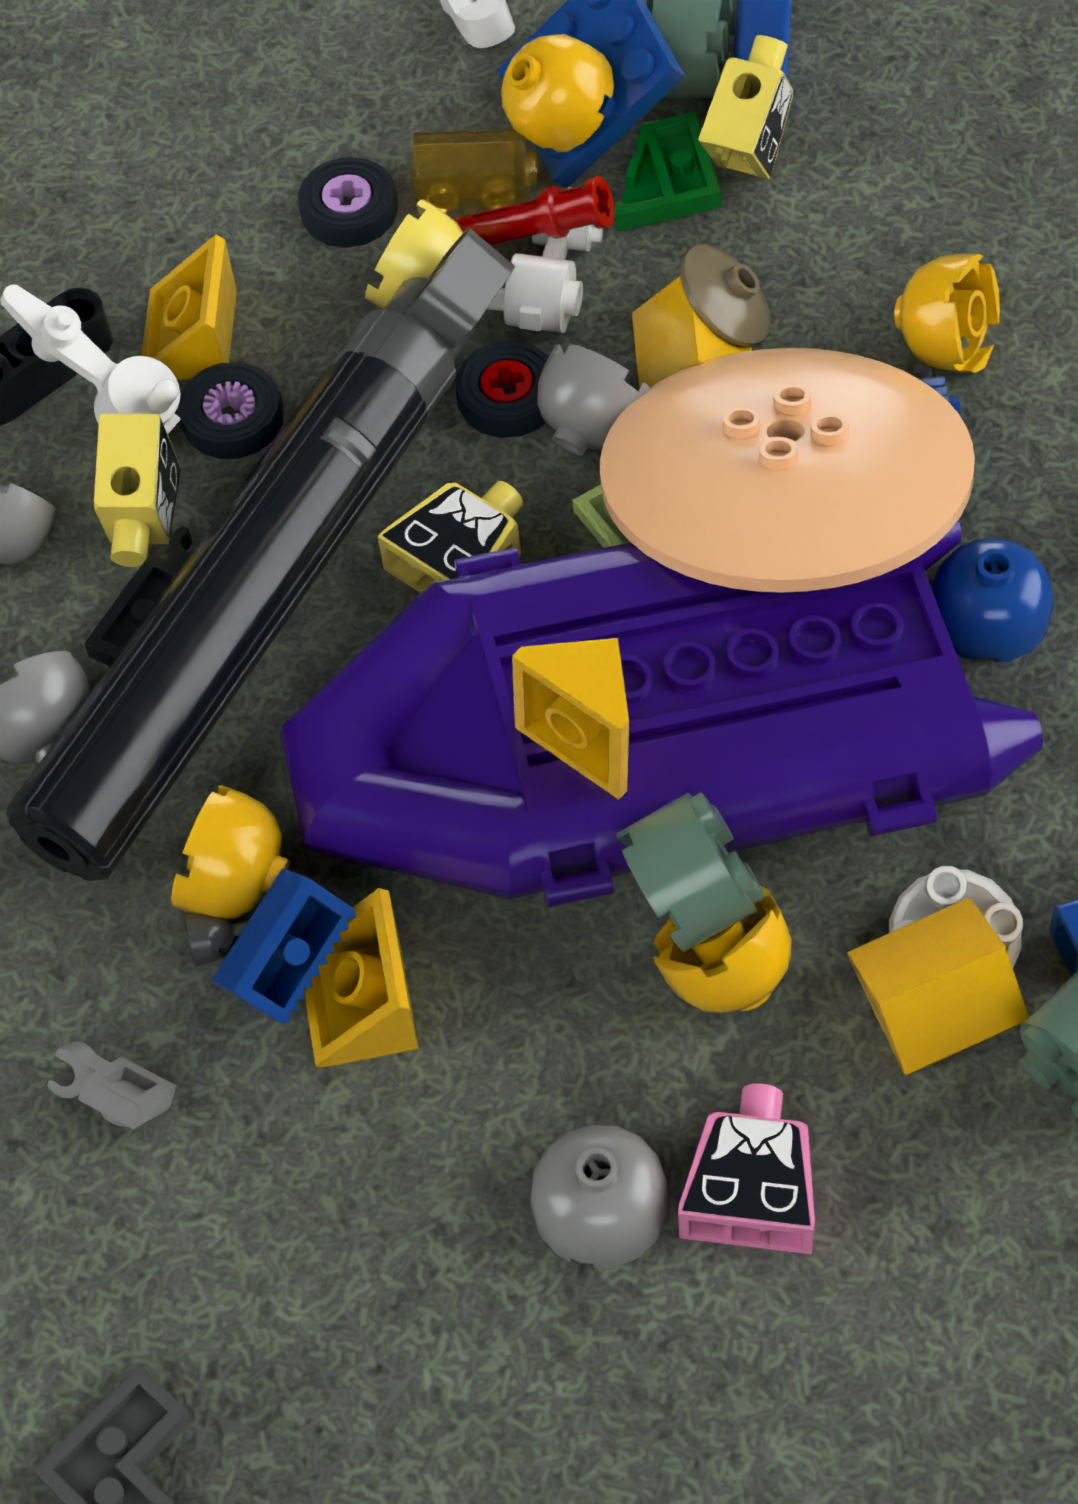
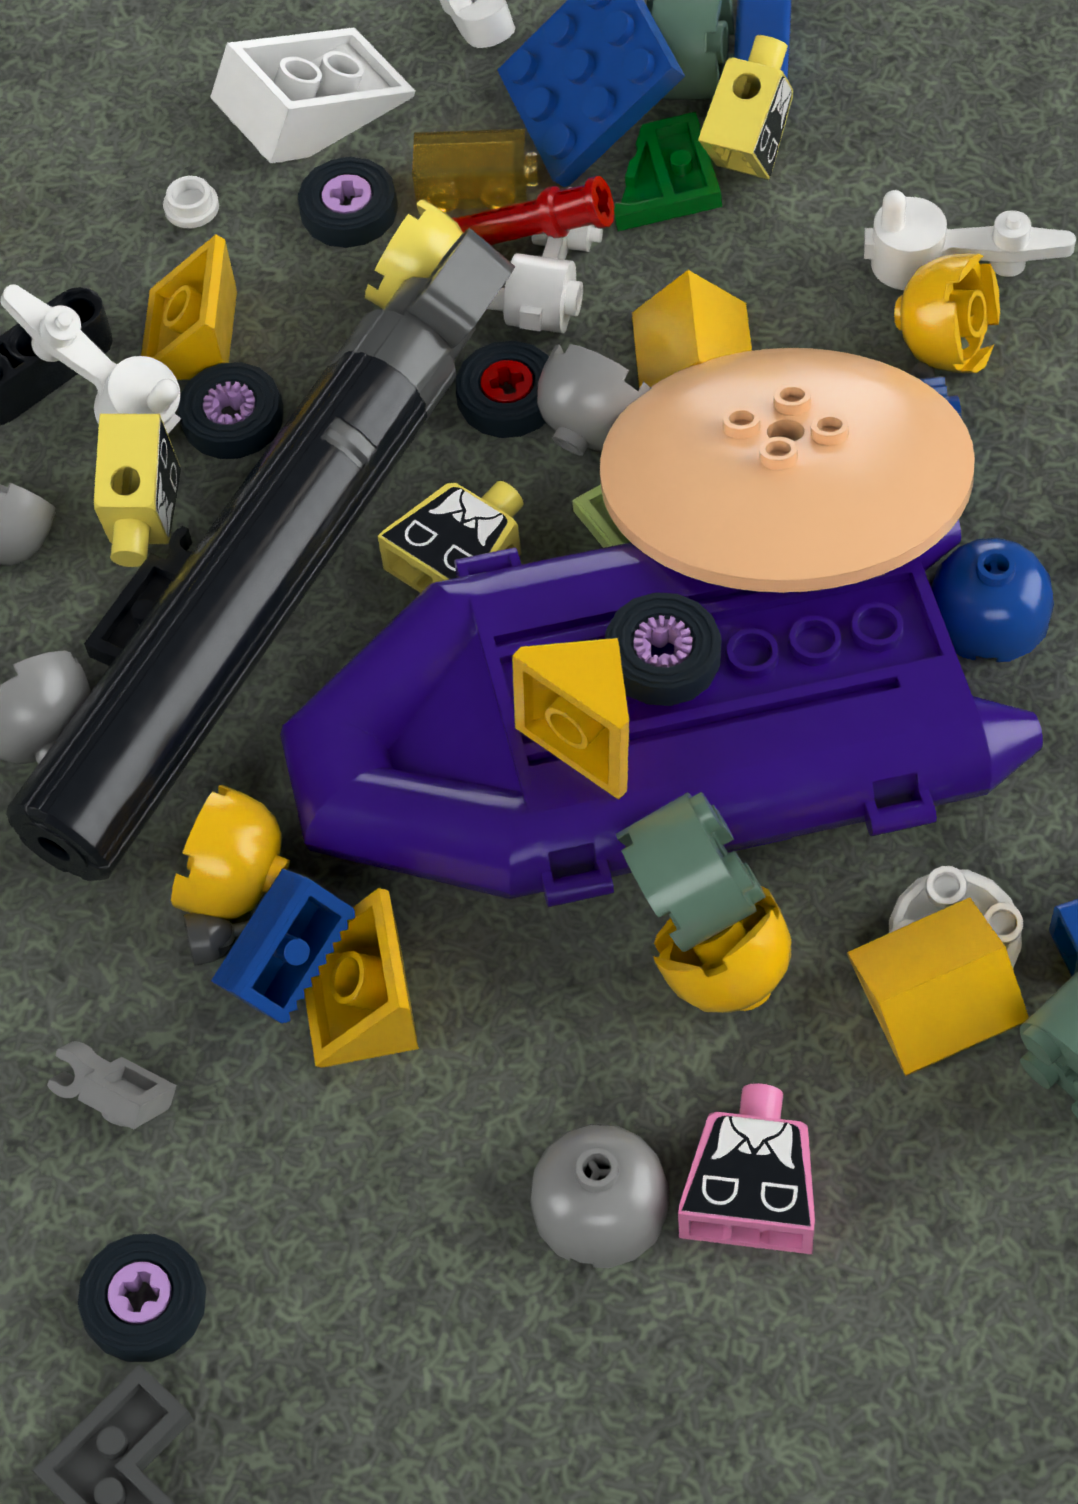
(160, 1325): none -> black bush
(190, 202): none -> white plate
(305, 90): none -> white slope
(556, 91): yellow cylinder -> none
(659, 621): none -> black bush
(725, 295): dark tan dish -> none
(915, 231): none -> white piece

